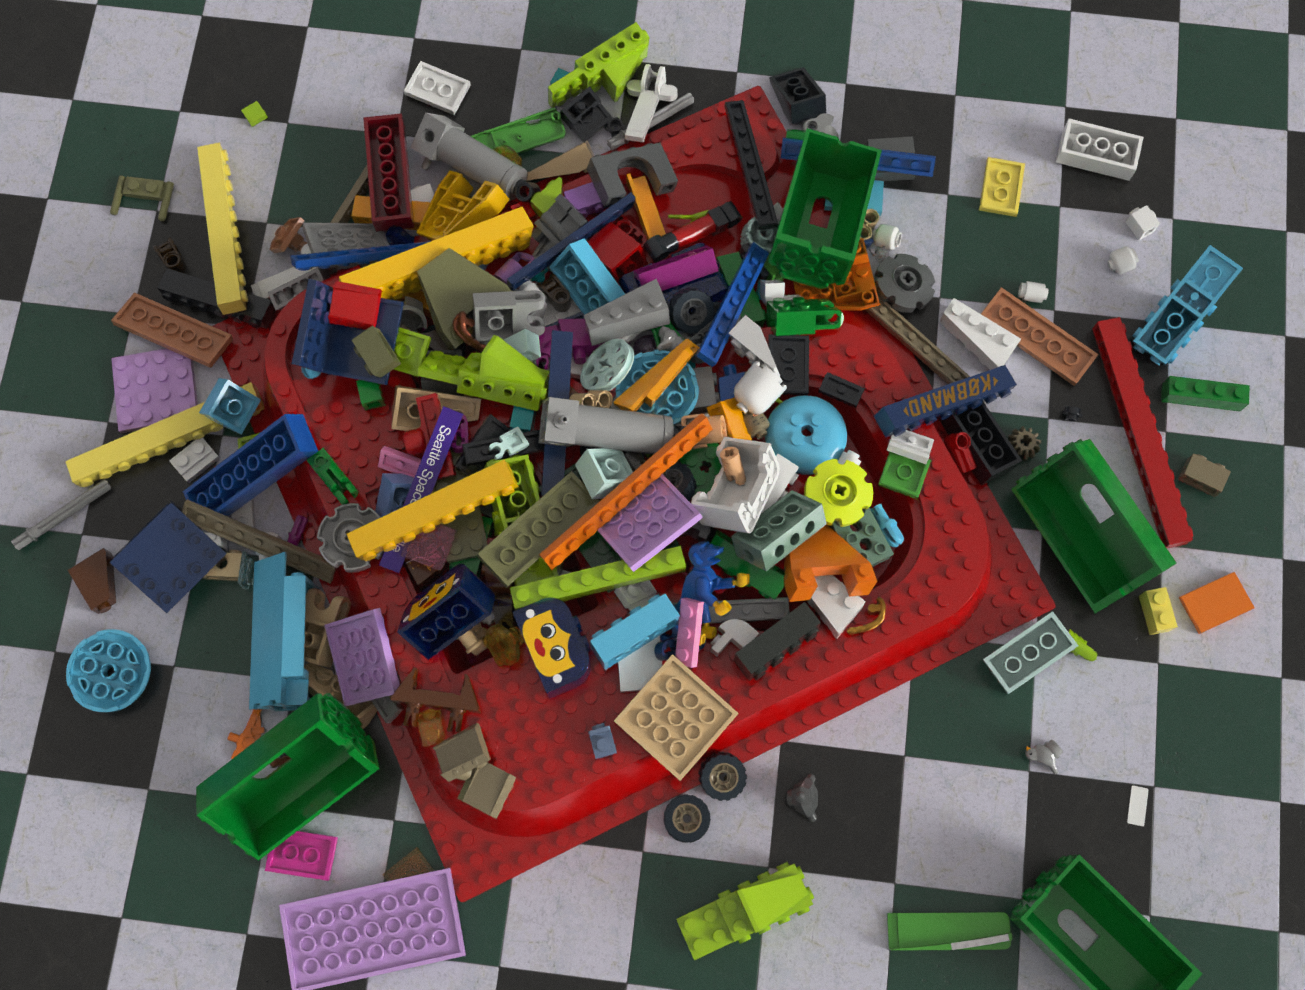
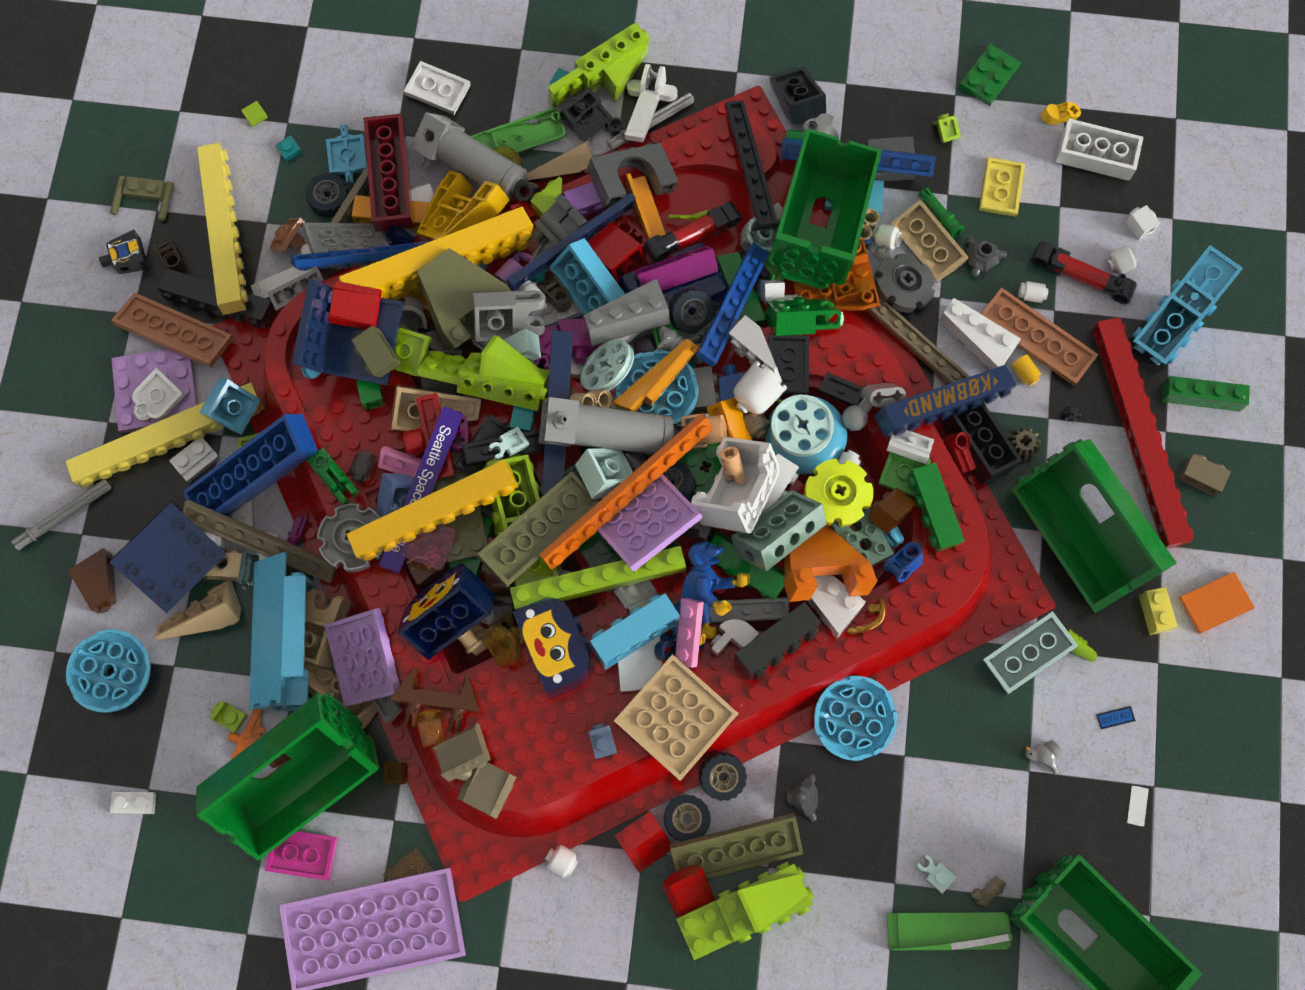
(125, 254): none -> torso
(133, 803): none -> white plate
(155, 397): none -> white plate
(209, 614): none -> tan wedge
(228, 716): none -> lime bracket
(288, 148): none -> teal plate
(326, 185): none -> black wheel
(346, 154): none -> medium azure plate
(362, 466): none -> clear smoke brick
(394, 772): none -> reddish brown plate
(460, 327): copper piece -> none
(561, 861): none -> white head
(644, 841): none -> red slope
(688, 890): none -> red slope
(740, 847): none -> olive plate
(805, 416): none -> light aqua wedge
(874, 724): none -> medium azure brick
(876, 395): none -> light grey beam
(891, 510): none -> reddish brown brick
(901, 563): none -> blue piece
(930, 241): none -> tan slope
(935, 507): none -> green brick
(937, 875): none -> light aqua plate
(946, 218): none -> green pin
(947, 127): none -> lime bracket
(983, 255): none -> dark grey rock
(990, 74): none -> green plate
(990, 891): none -> dark tan arm
(1026, 370): none -> yellow brick
(1060, 113): none -> yellow piece
(1060, 262): none -> piece
(1115, 717): none -> clear blue sticker

